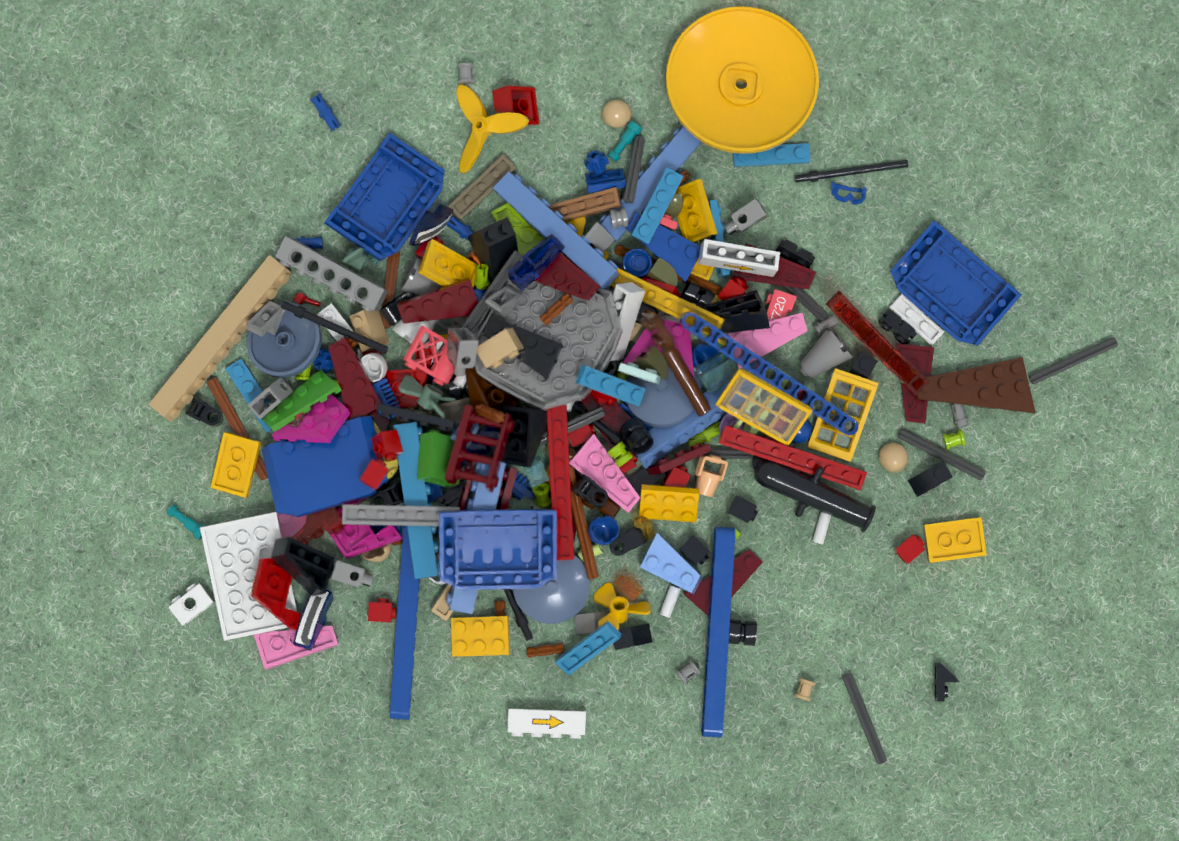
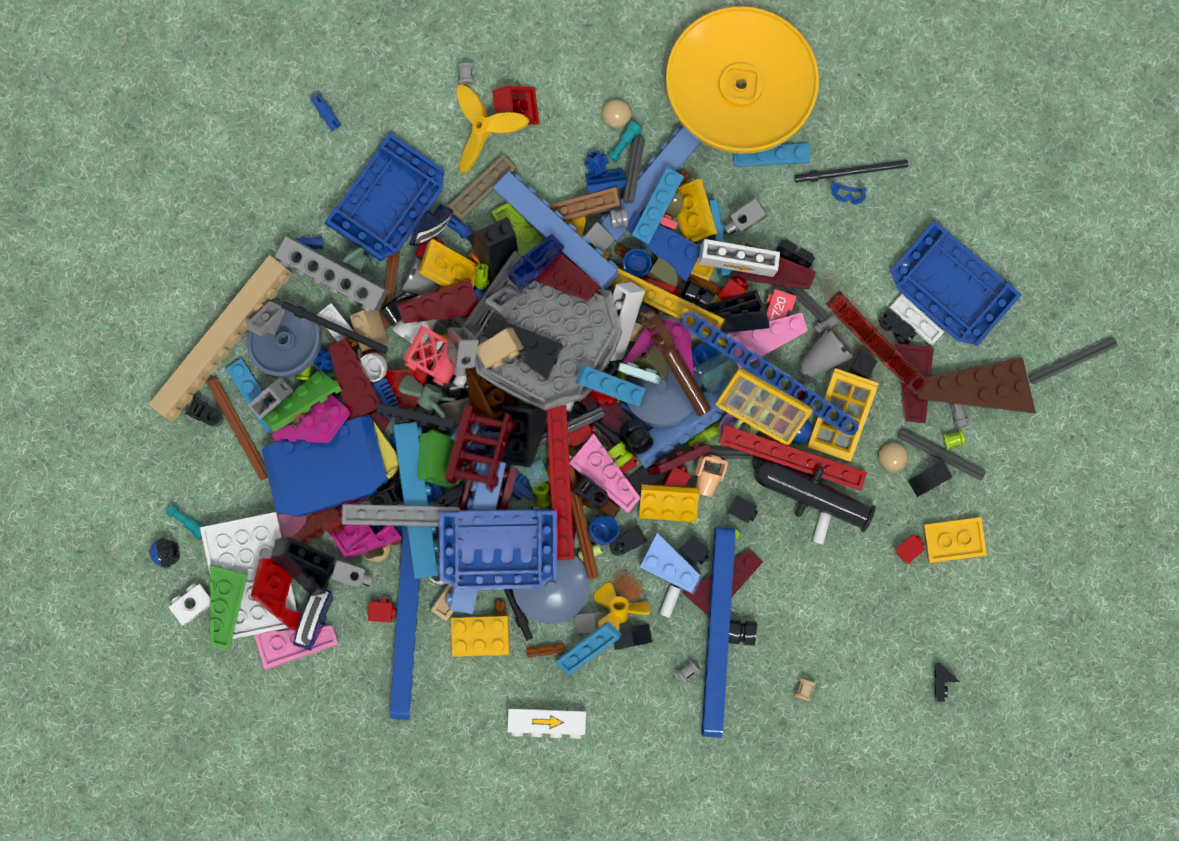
(164, 552): none -> black piece
(225, 602): none -> bright green wing
(235, 464): yellow plate -> none
(300, 298): red hand -> none
(374, 474): red brick -> none
(387, 445): red brick -> none
(489, 413): dark orange axle -> none
(556, 309): dark orange axle -> none
(645, 524): clear yellow arm -> none
(864, 718): dark grey axle -> none

